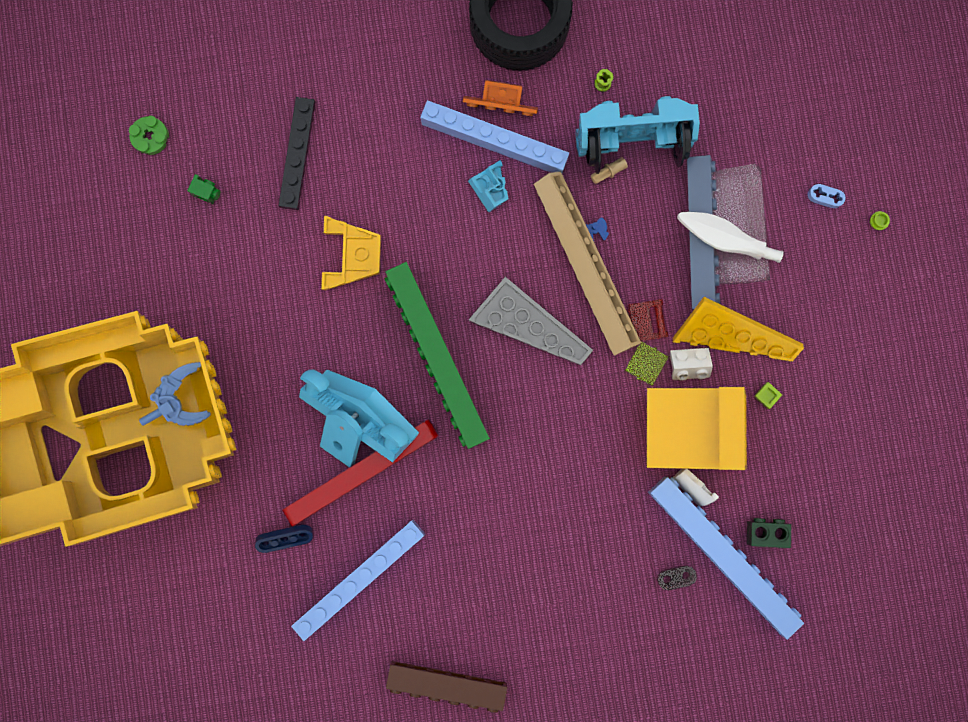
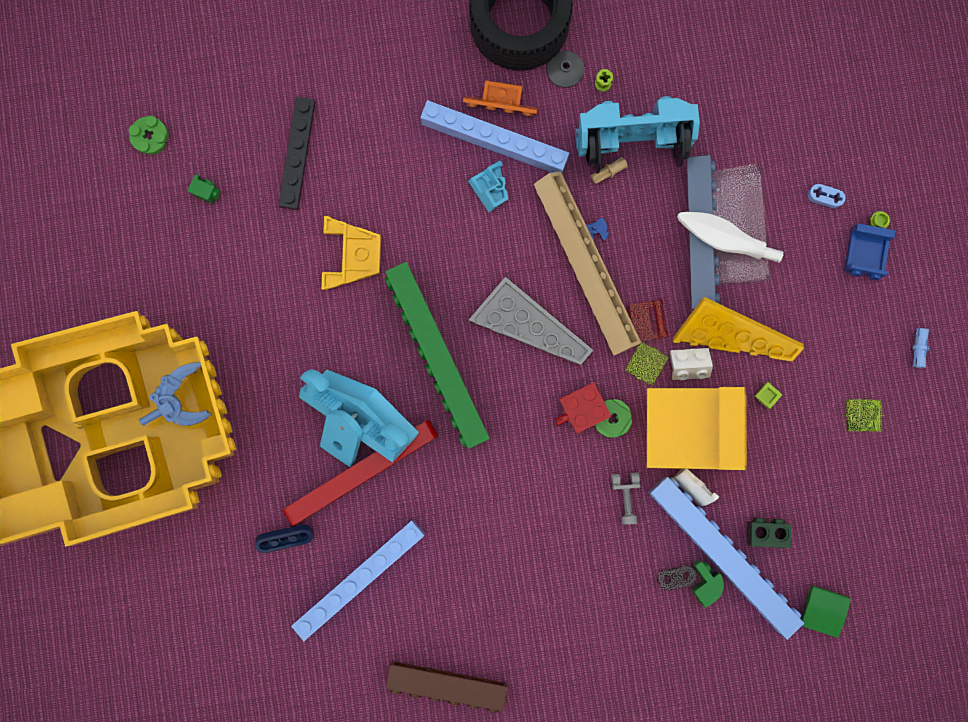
(565, 77): none -> dark grey dish
(584, 408): none -> red plate
(623, 419): none -> bright green plate
(629, 517): none -> light grey bar
(710, 587): none -> green brick
(825, 611): none -> green slope
(863, 415): none -> clear neon green piece
(868, 251): none -> blue panel
(920, 348): none -> light blue pin

